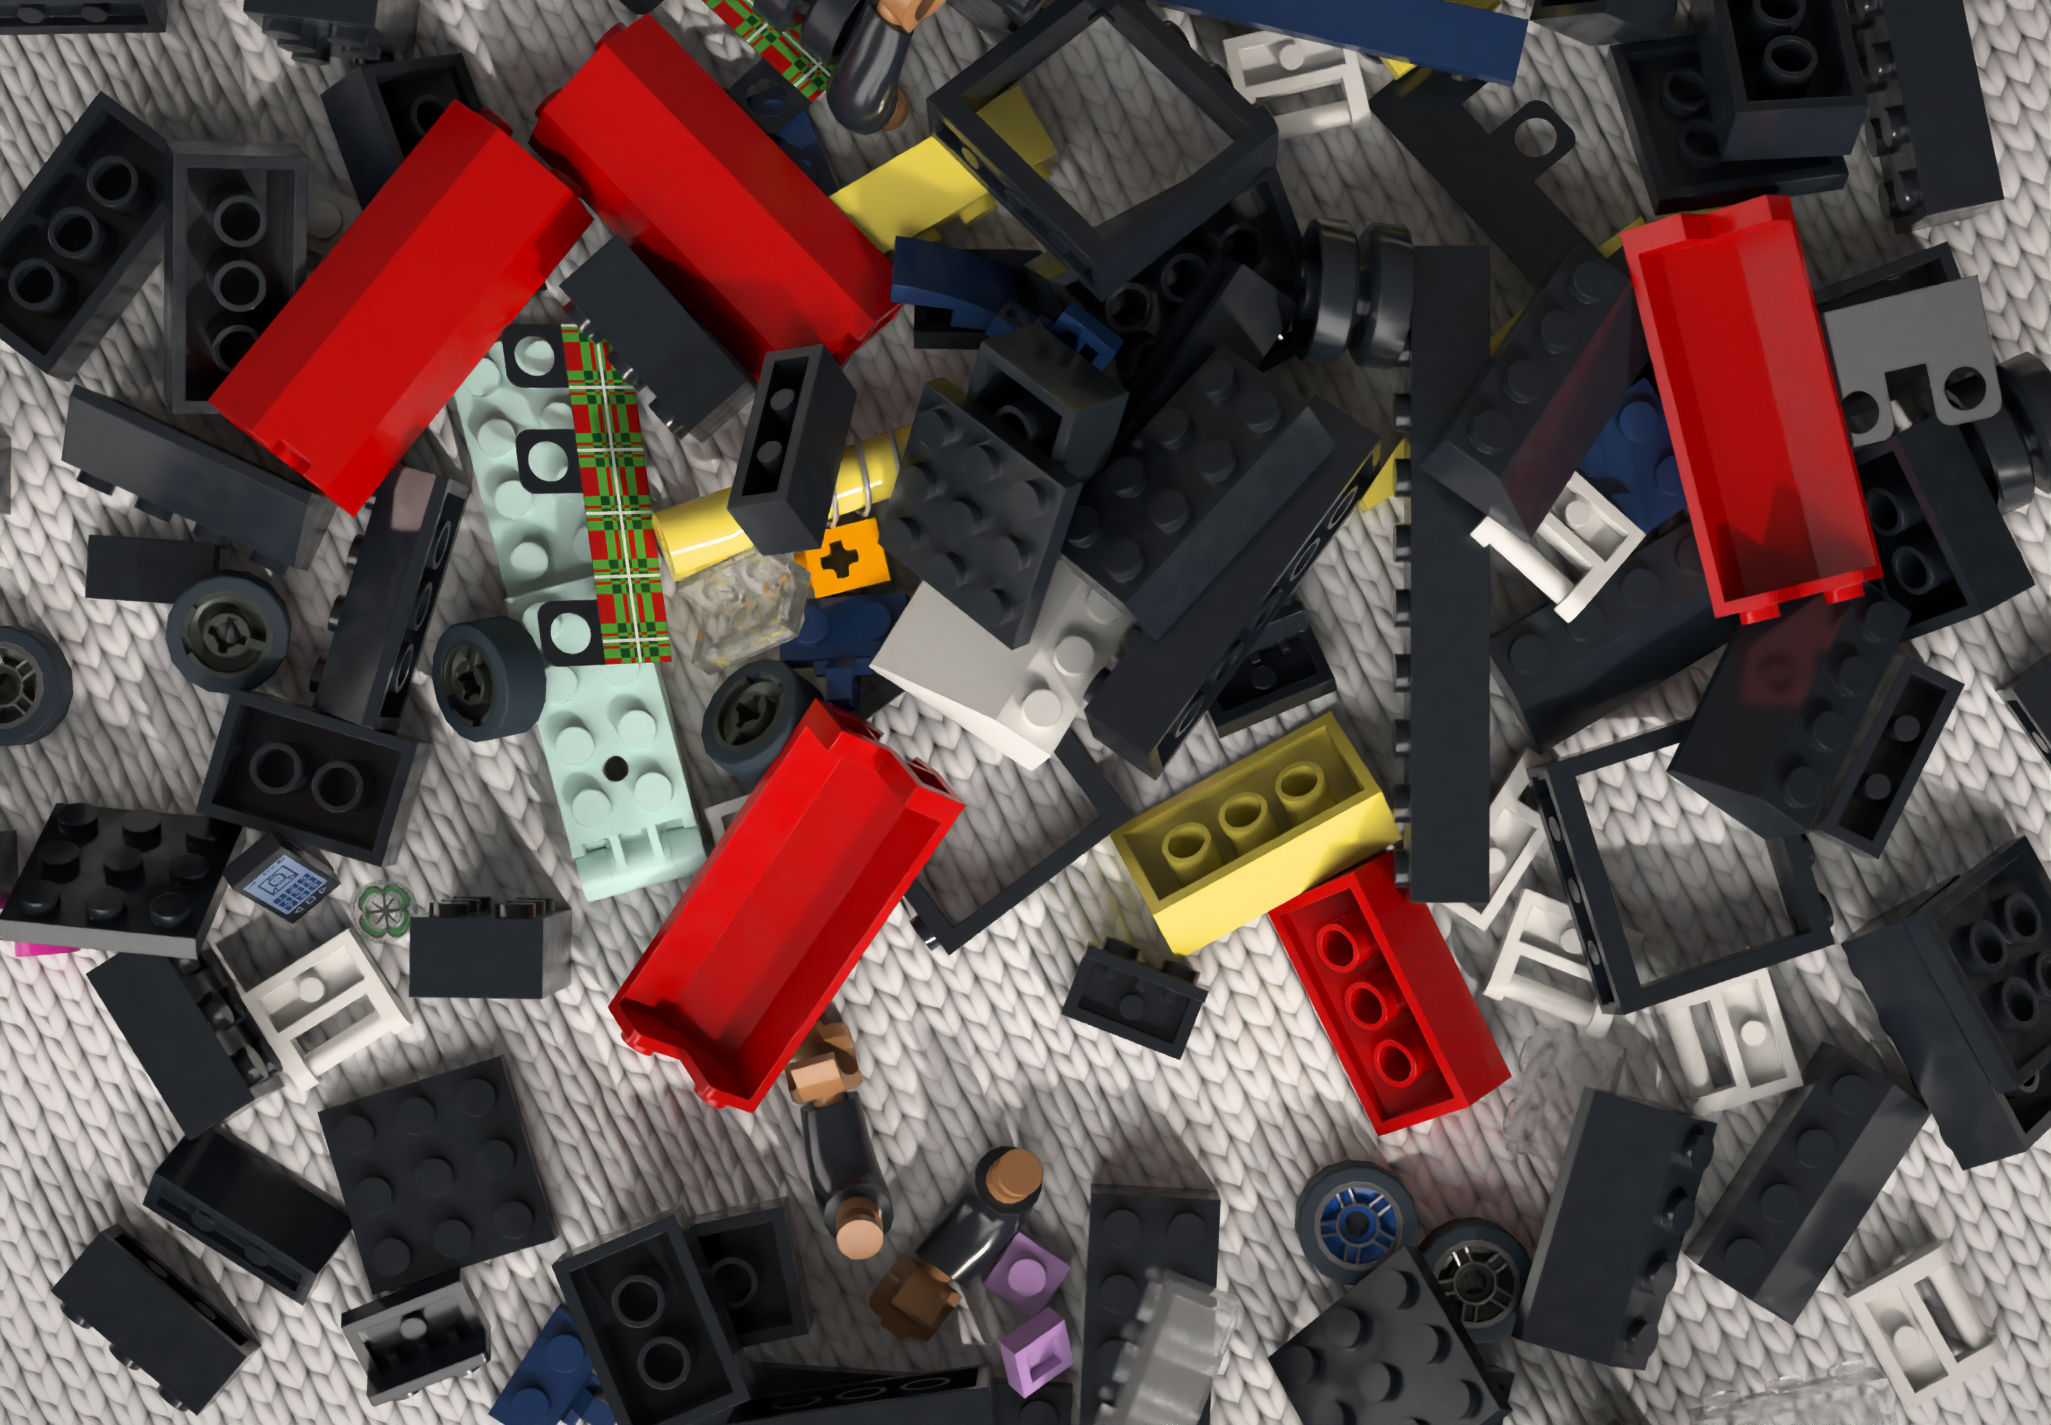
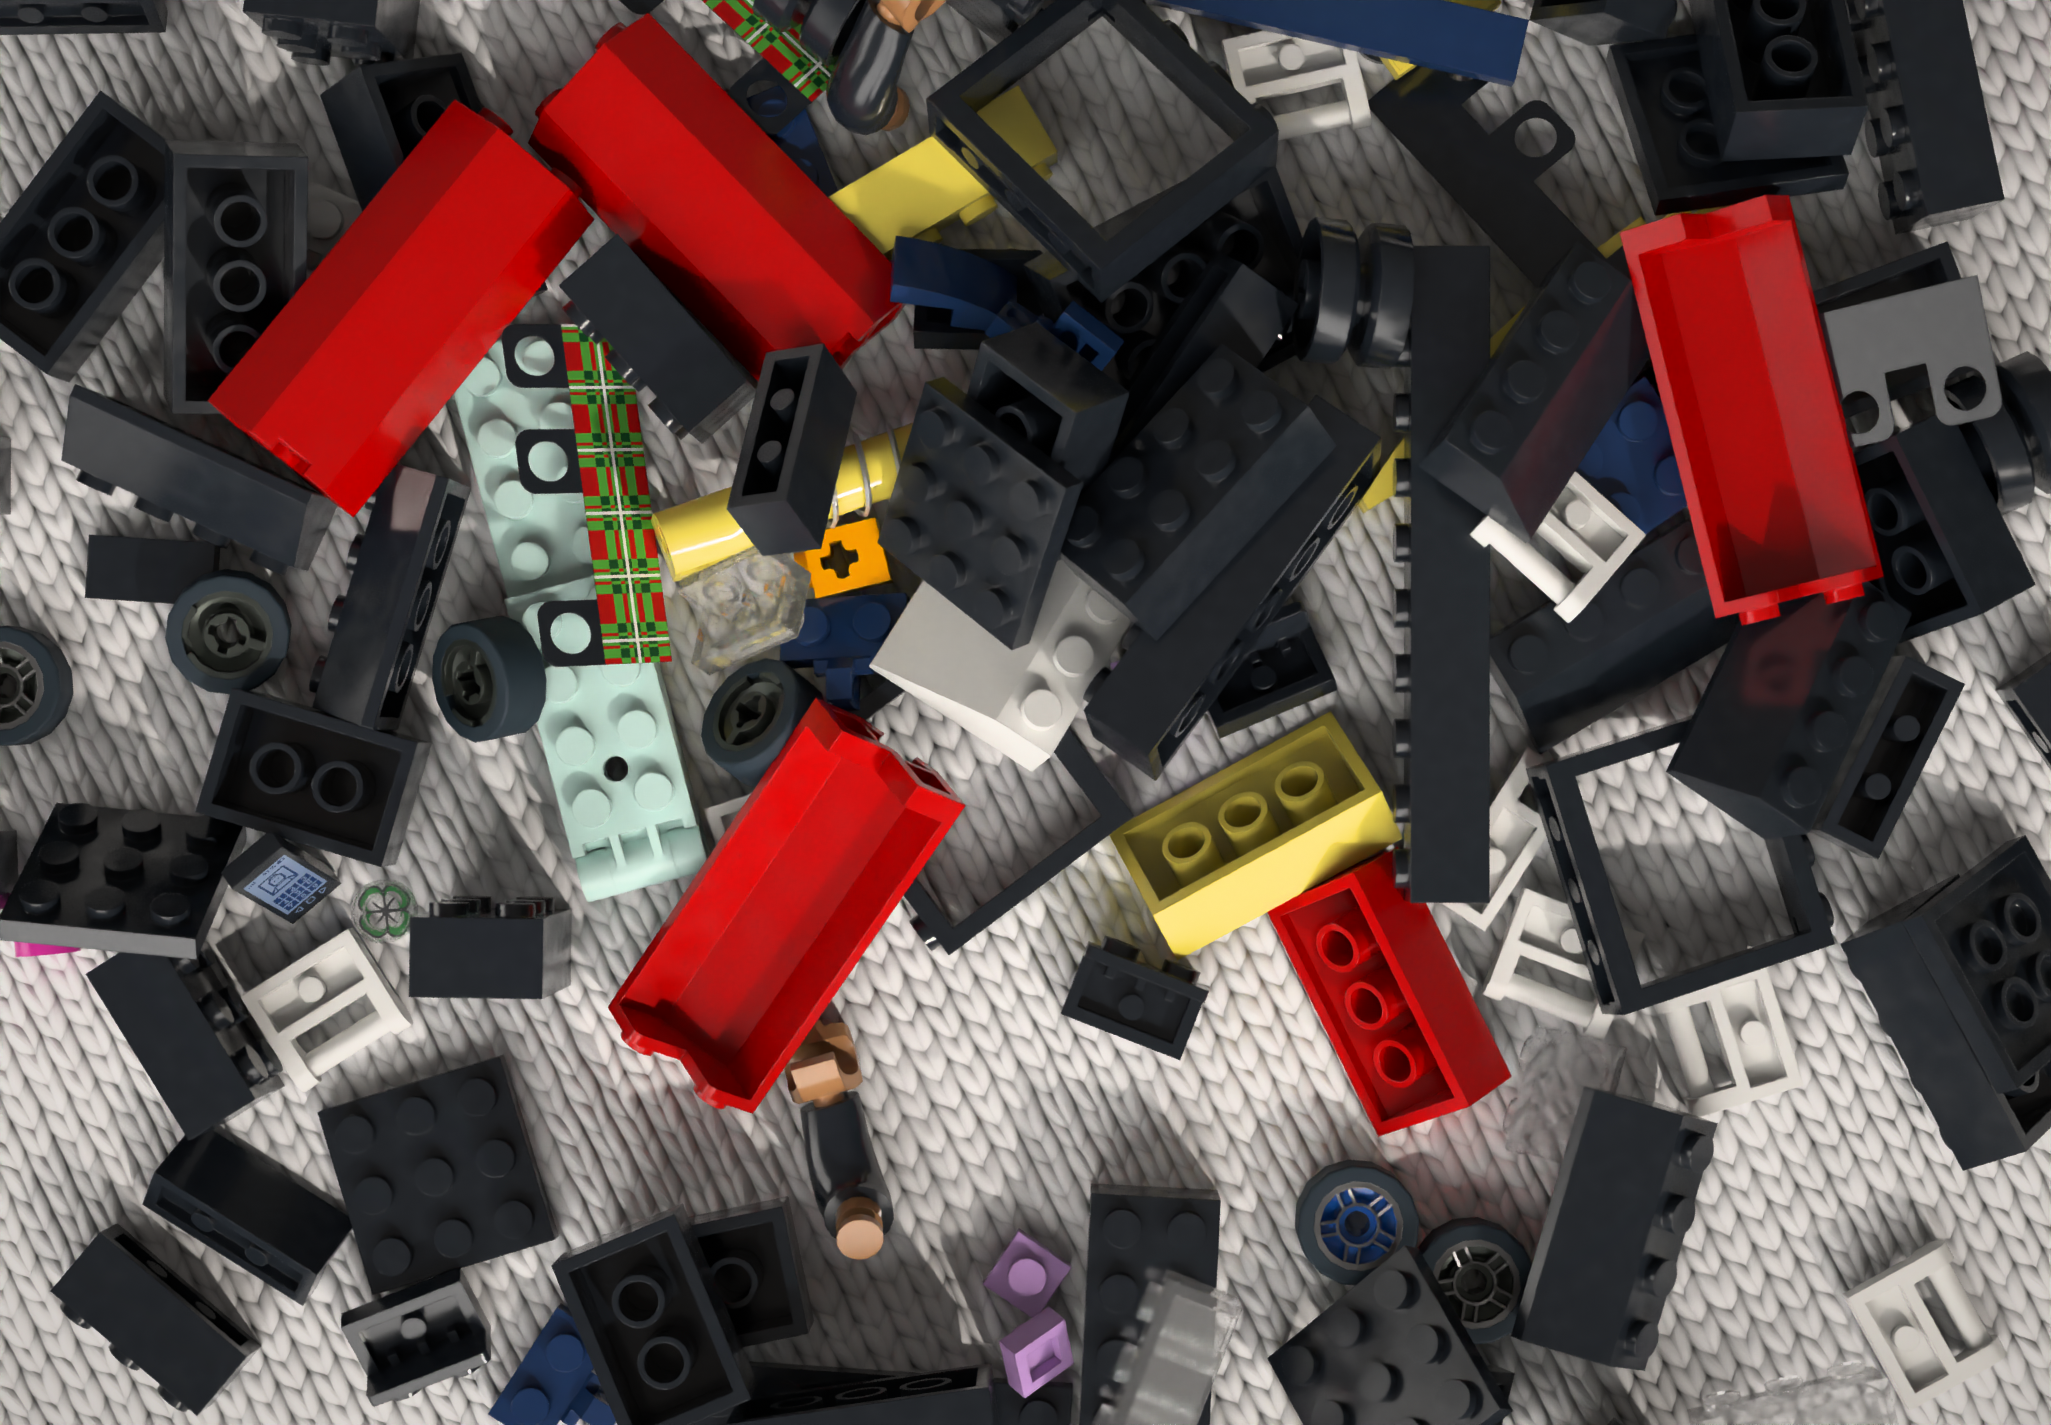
(966, 1238): piece -> none
(1808, 1182): black slope -> none

